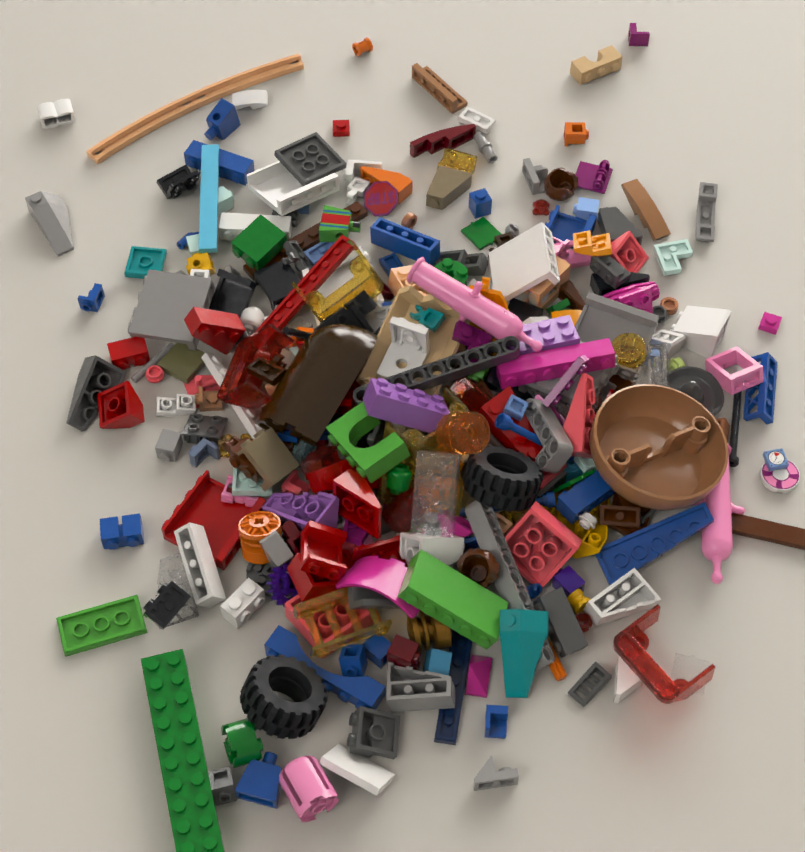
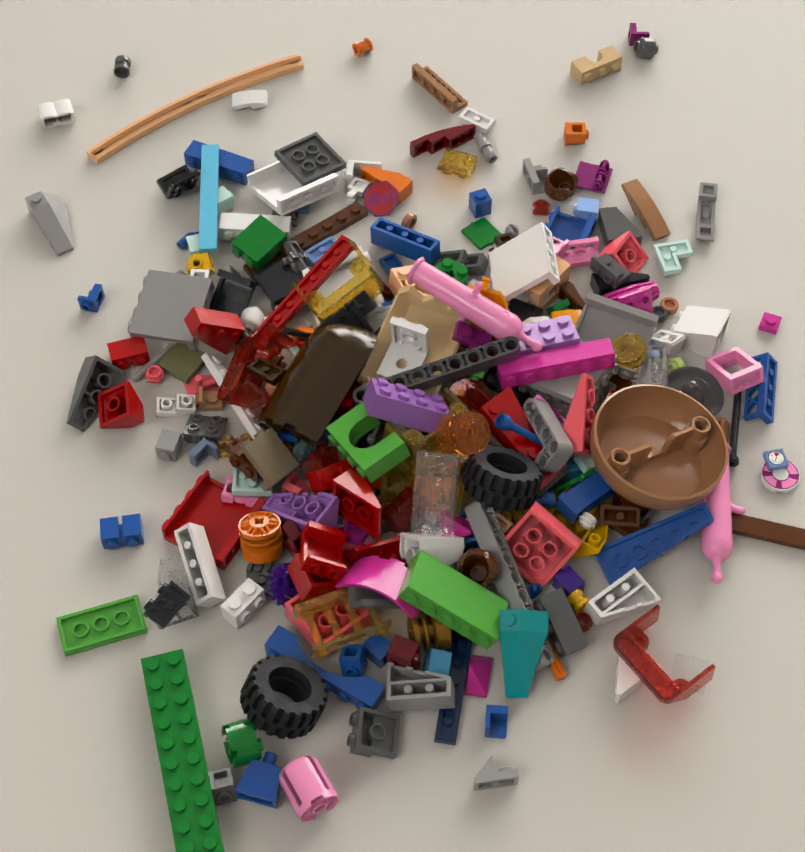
(122, 66): none -> dark grey wheel
(143, 259): teal plate -> none
(222, 120): blue torso -> none
(276, 549): light grey slope -> none
(336, 223): bright green torso -> none
(341, 128): red plate -> none
(357, 769): white tile -> none
(399, 479): green head -> none
(430, 318): teal plate -> none
(447, 187): dark tan slope -> none
(515, 407): medium blue tile -> none
(566, 381): wing -> none
(589, 674): dark grey slope -> none
(592, 245): light orange slope -> none
(645, 48): none -> dark grey head

